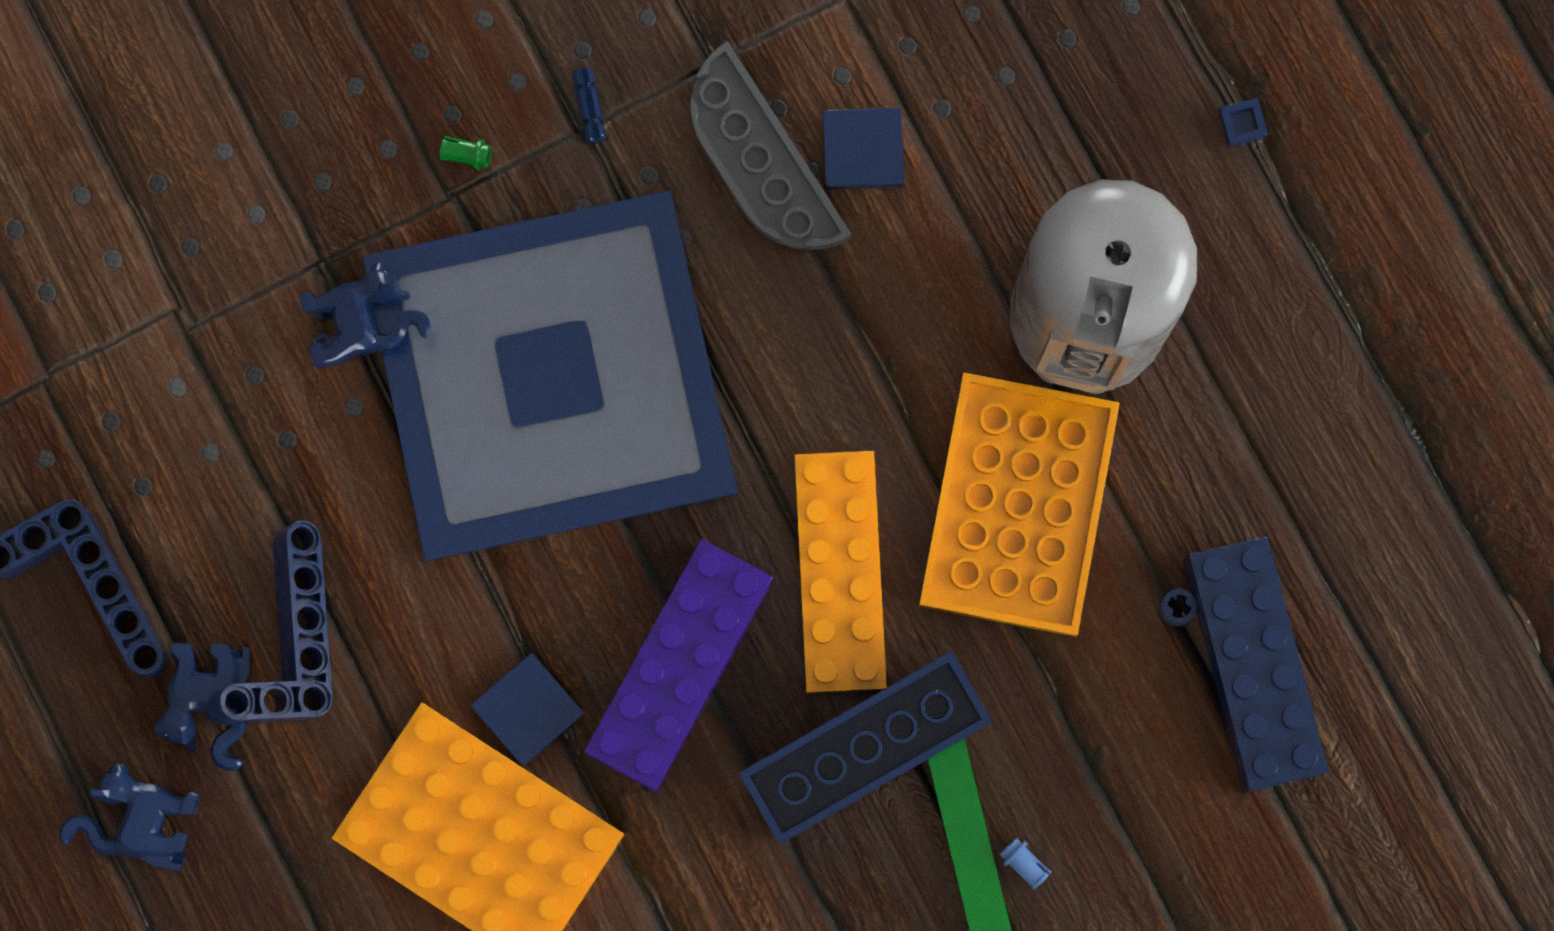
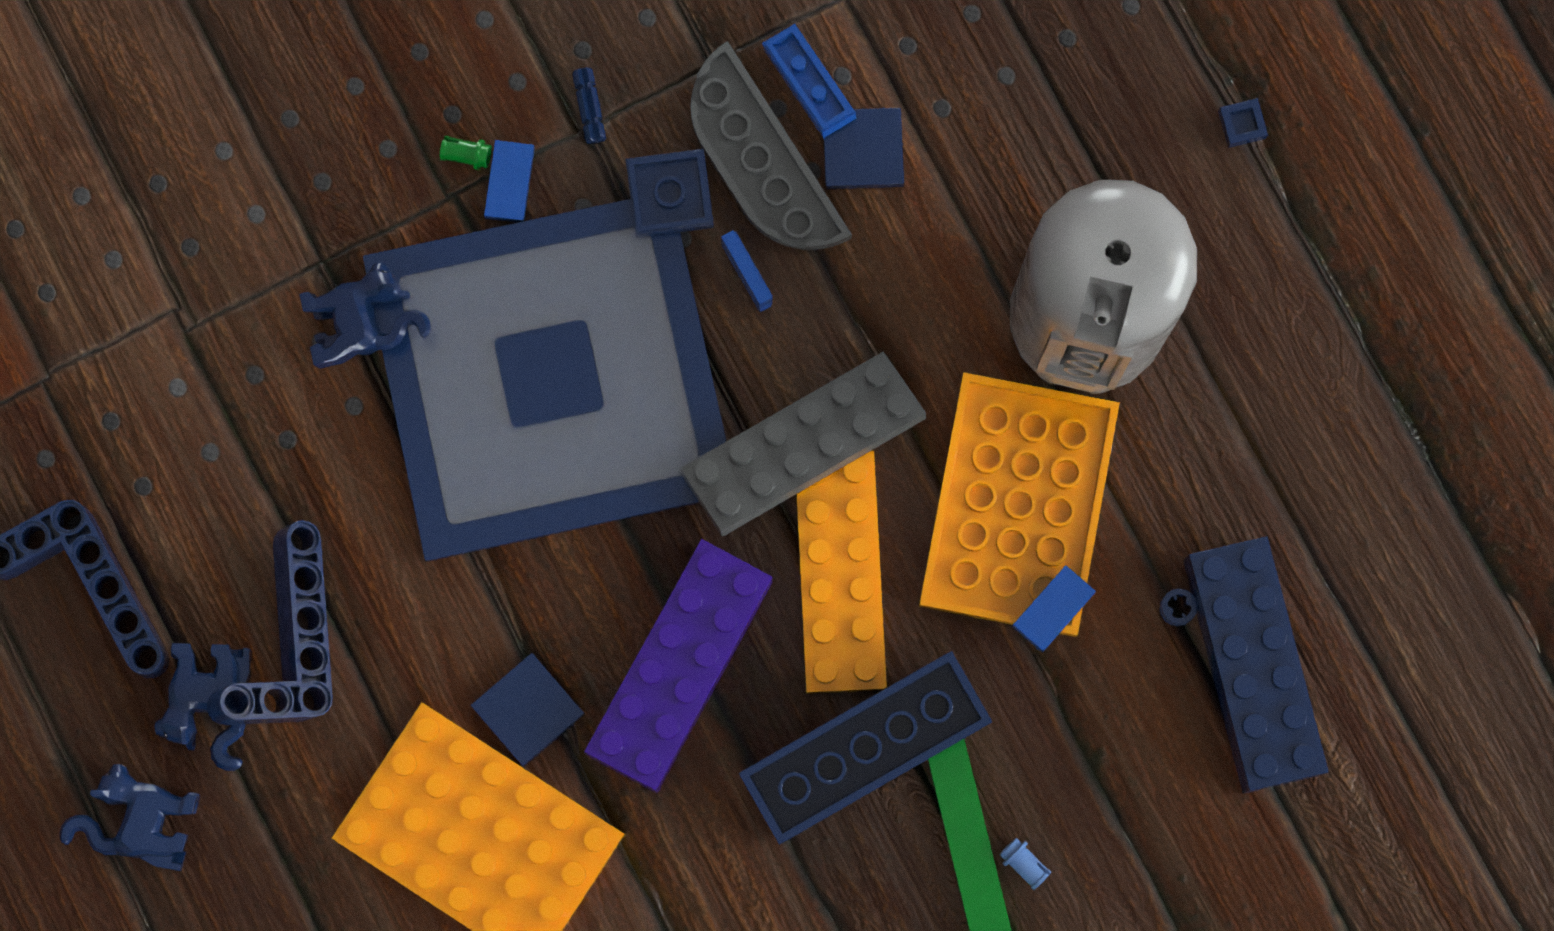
(509, 181): none -> blue tile
(669, 193): none -> dark blue tile
(747, 270): none -> blue tile
(802, 443): none -> dark grey plate
(809, 80): none -> blue tile
(1053, 608): none -> blue tile

